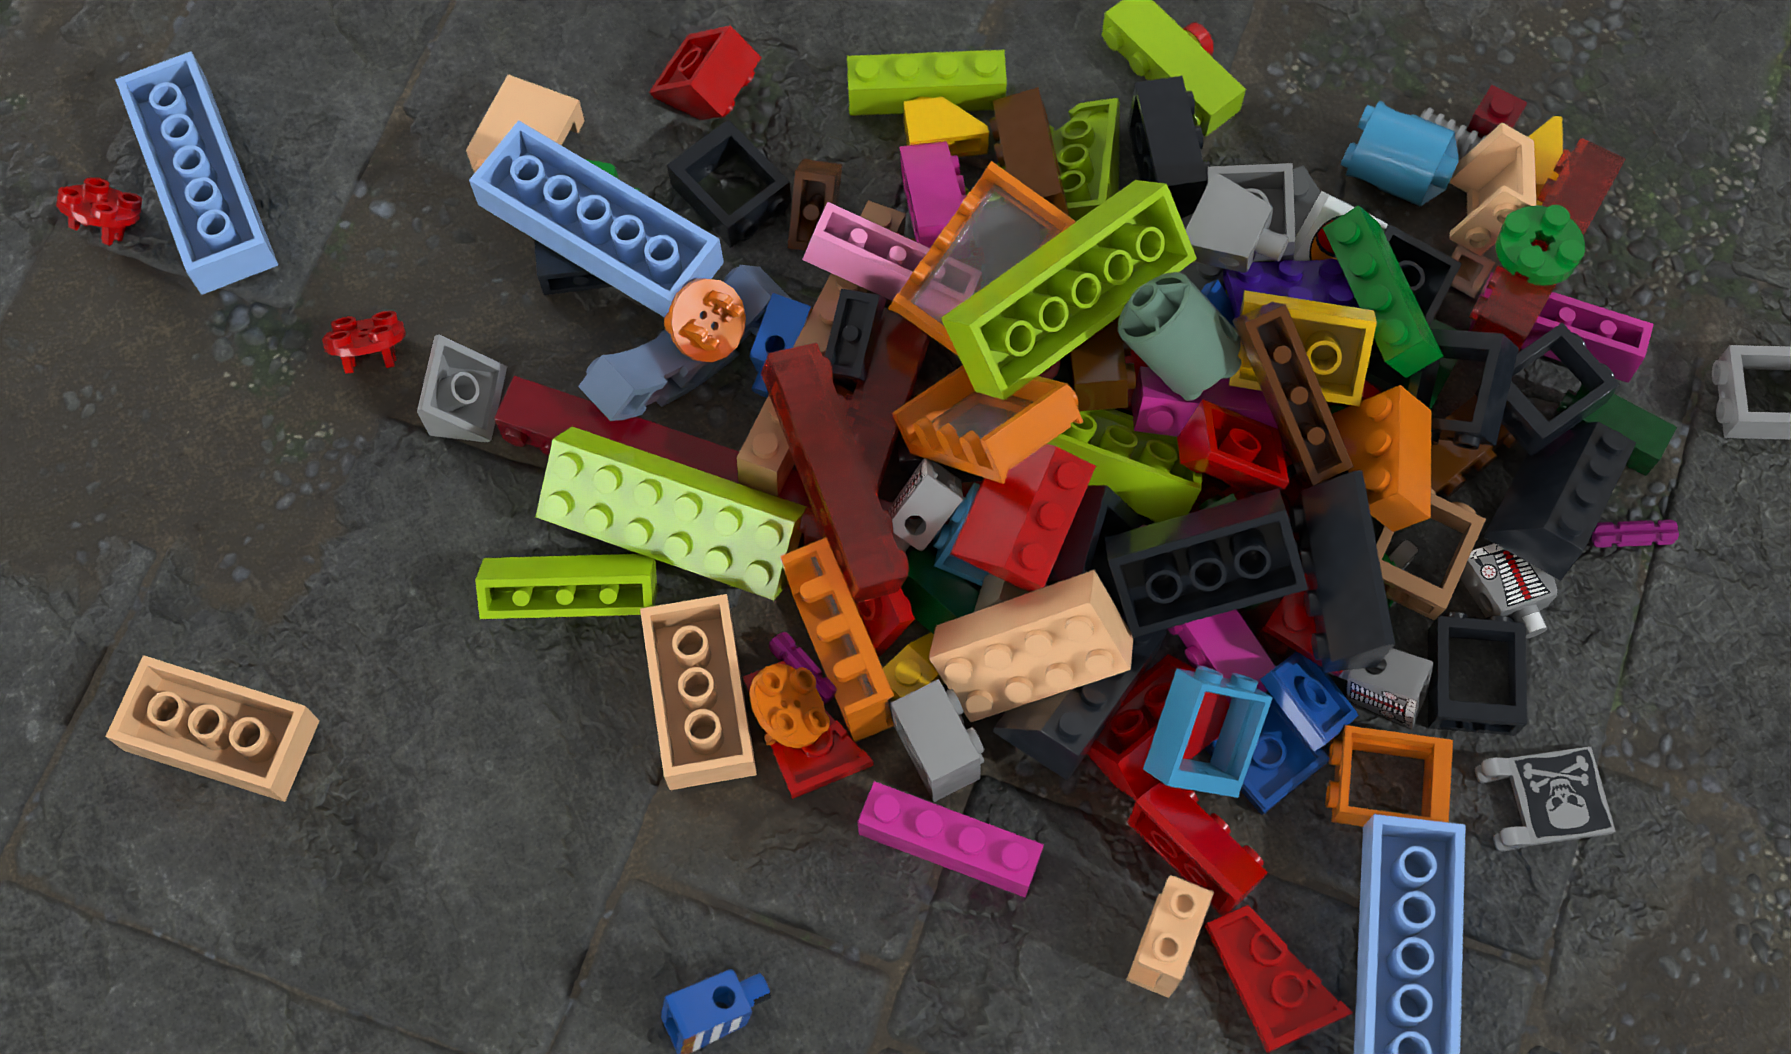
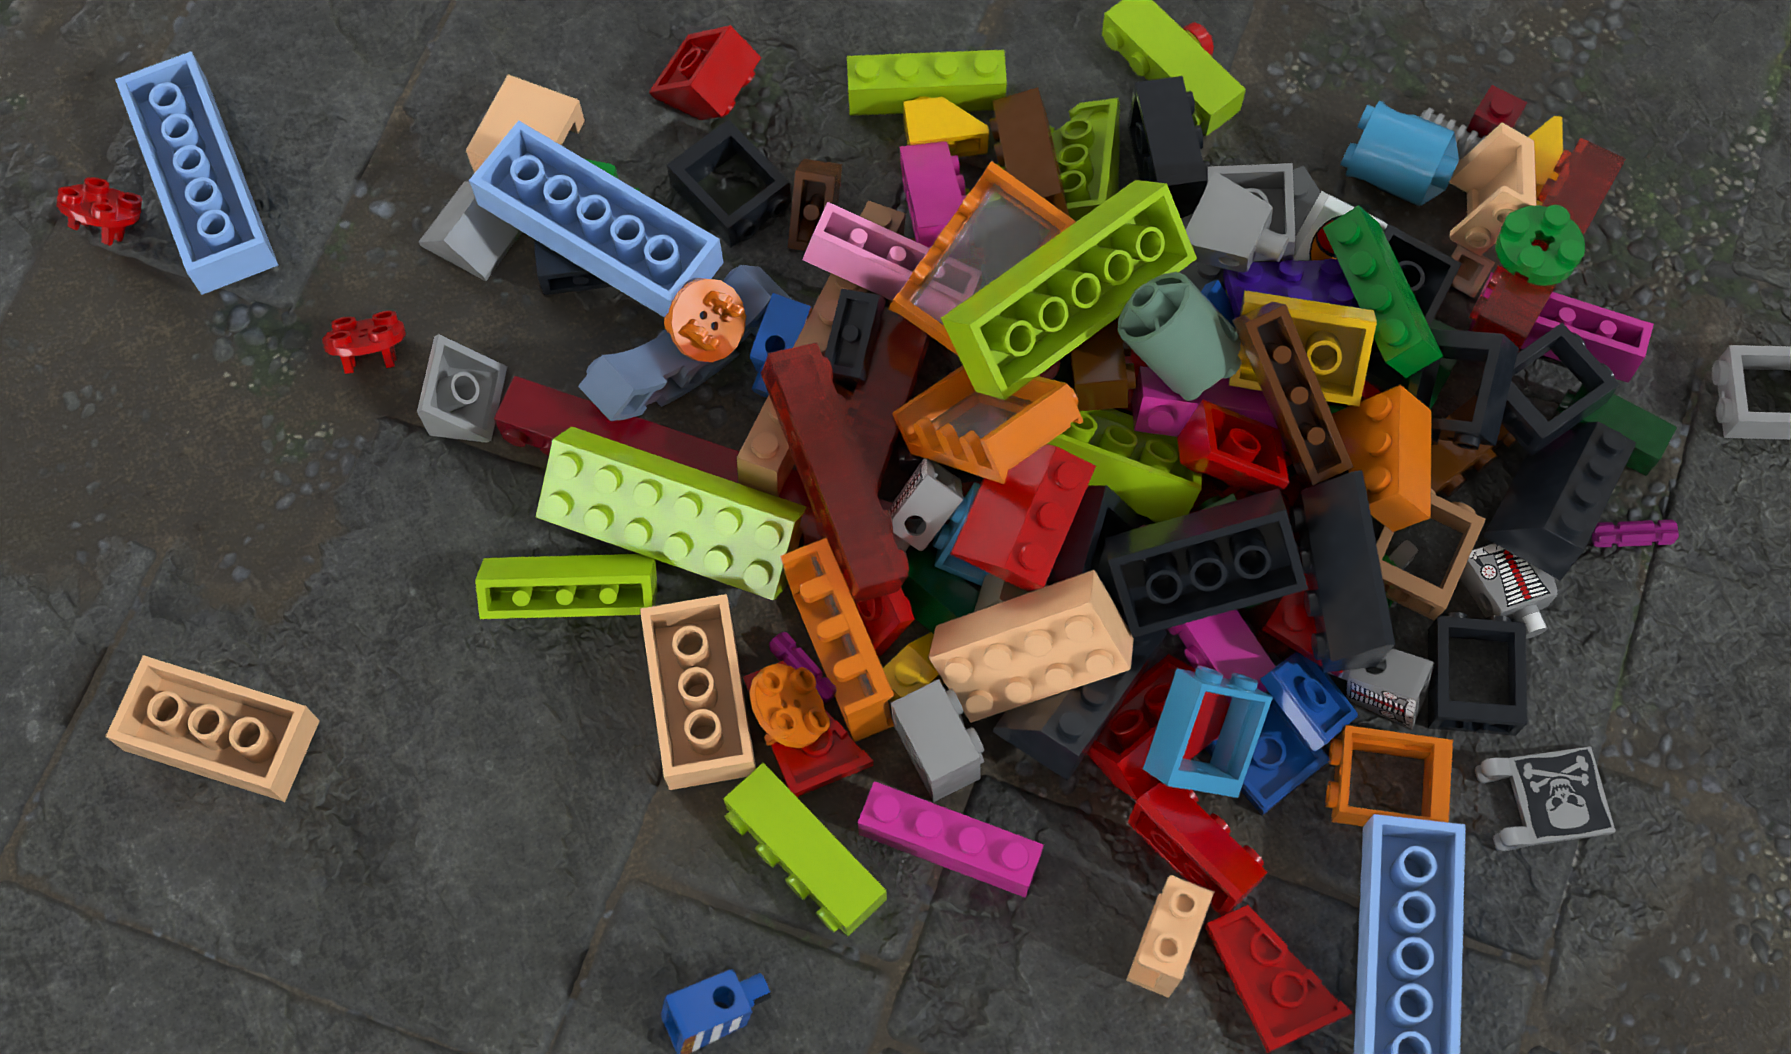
(470, 235): none -> light grey slope
(805, 850): none -> lime brick

